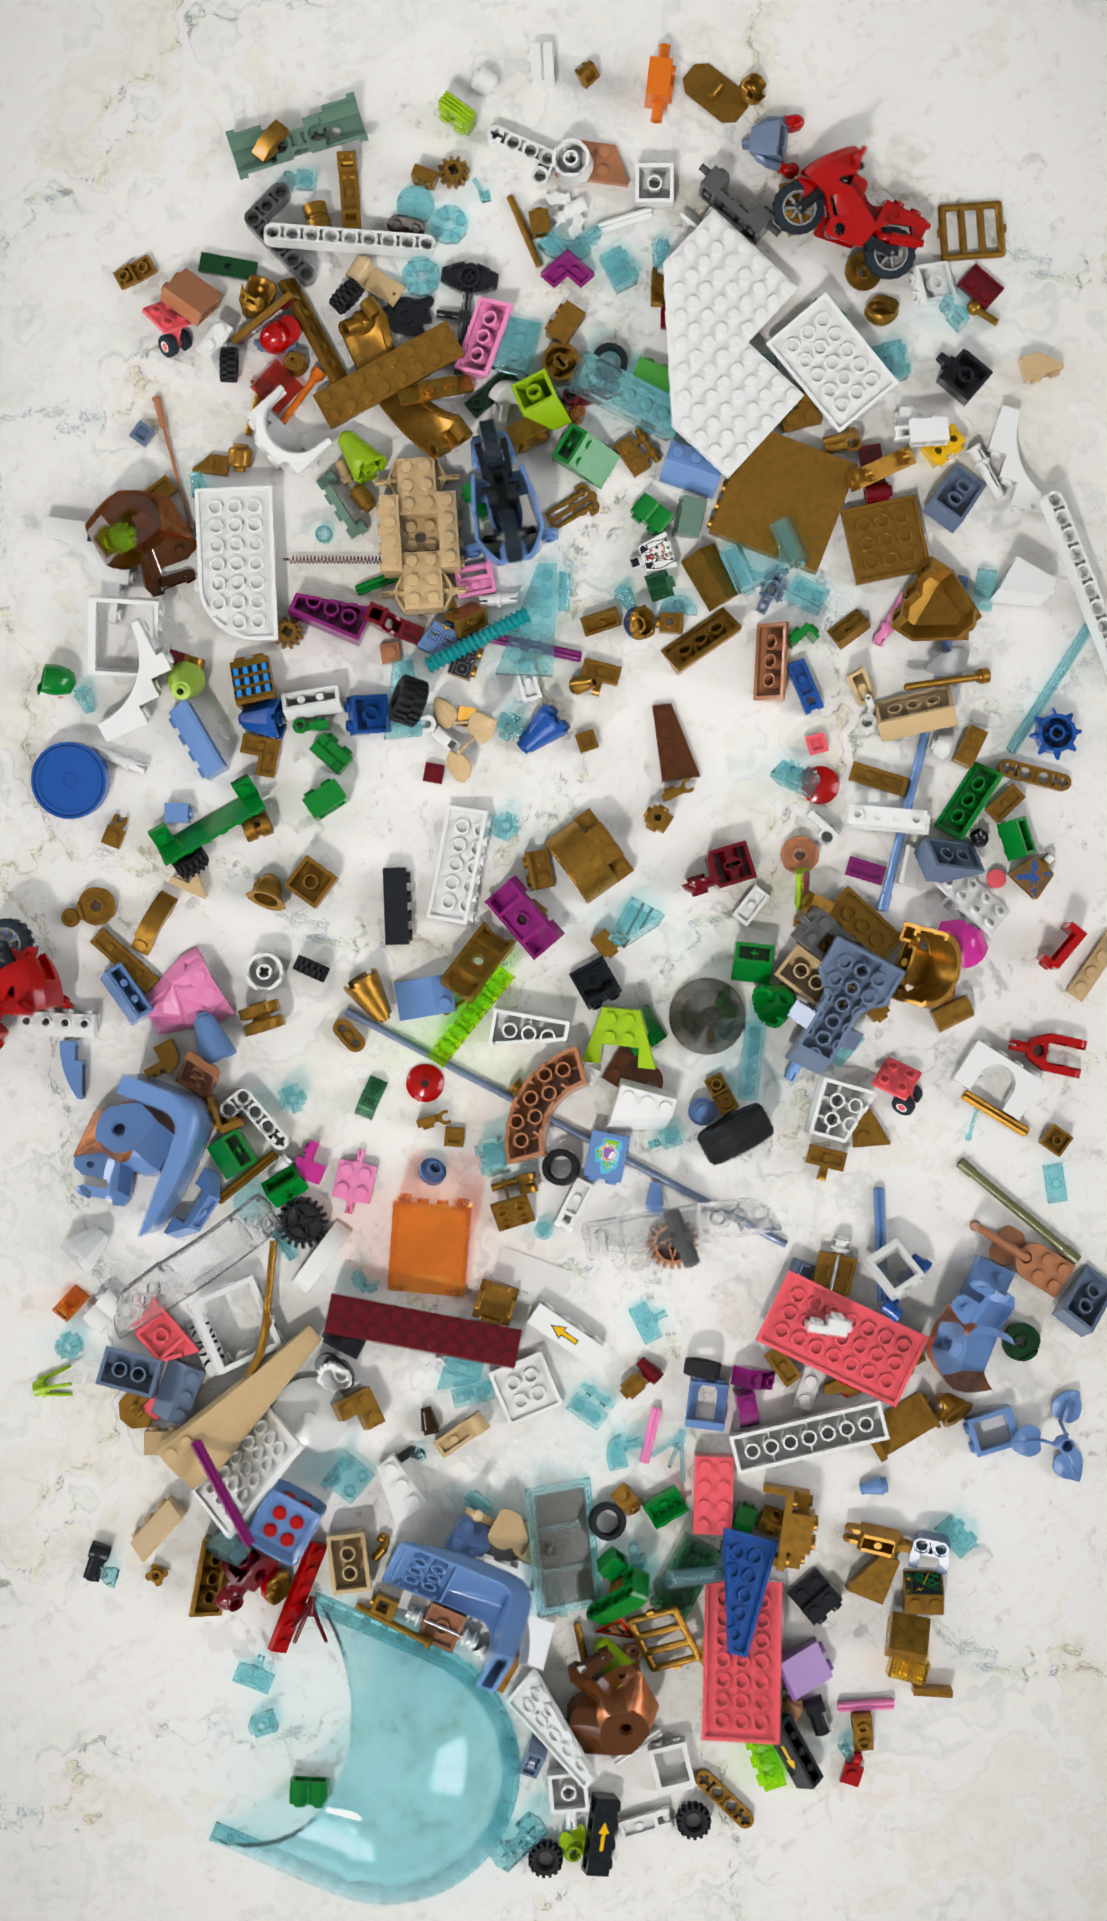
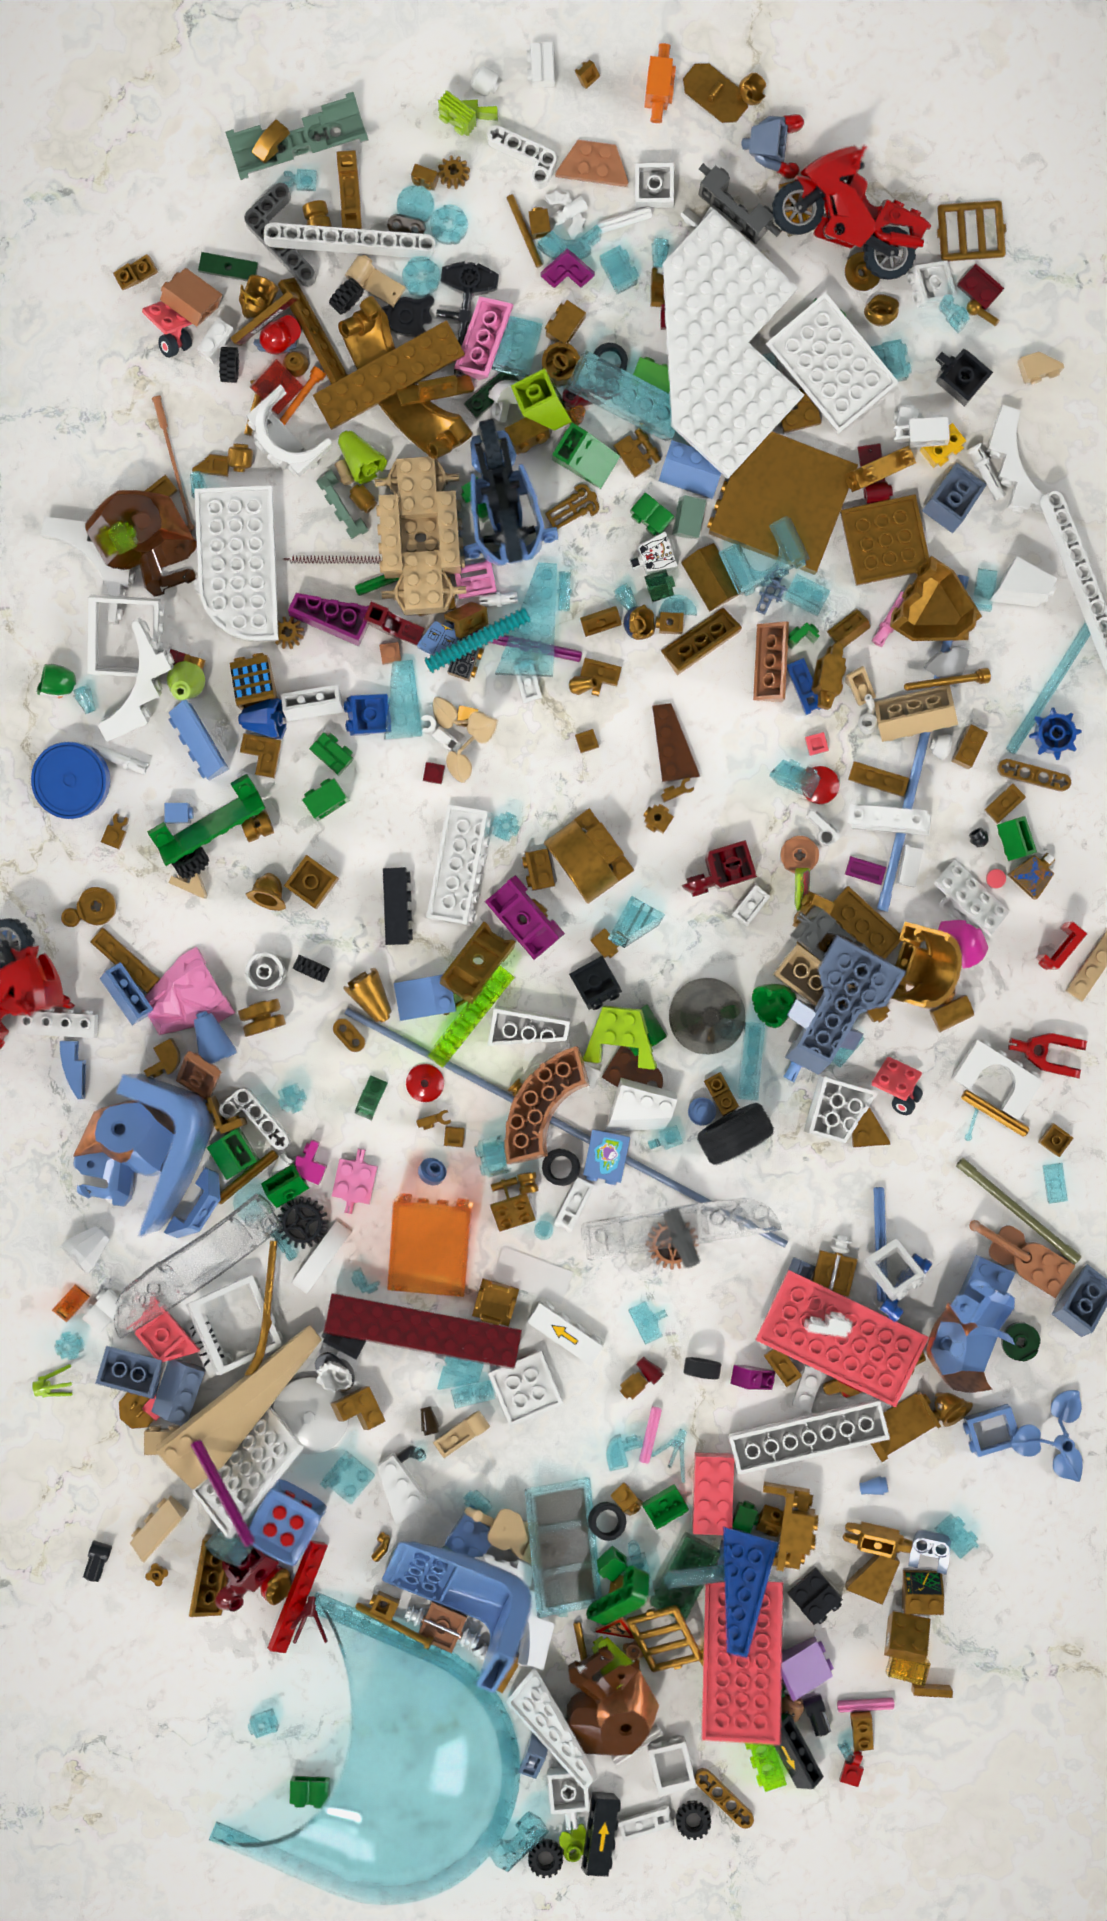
(109, 1575): clear light blue tile -> none
(142, 433): sand blue plate -> none
(153, 921): pearl gold arch -> none
(254, 1675): clear light blue plate -> none
(318, 724): green plate -> none
(329, 531): clear light blue bush -> none
(349, 1561): tan brick -> none
(408, 700): black tyre -> none
(483, 113): none -> lime slope
(484, 195): clear light blue hand -> none
(505, 720): clear light blue brick -> none
(543, 729): blue cone -> none
(572, 171): white brick -> none
(586, 1410): clear light blue plate -> none
(654, 1197): medium blue cone -> none
(703, 1423): medium blue panel -> none
(746, 1407): magenta slope -> none
(752, 962): green slope -> none
(826, 1159): pearl gold plate -> none
(829, 675): none -> pearl gold hinge
(841, 441): pearl gold piece -> none
(947, 859): sand blue slope -> none
(968, 801): green slope -> none

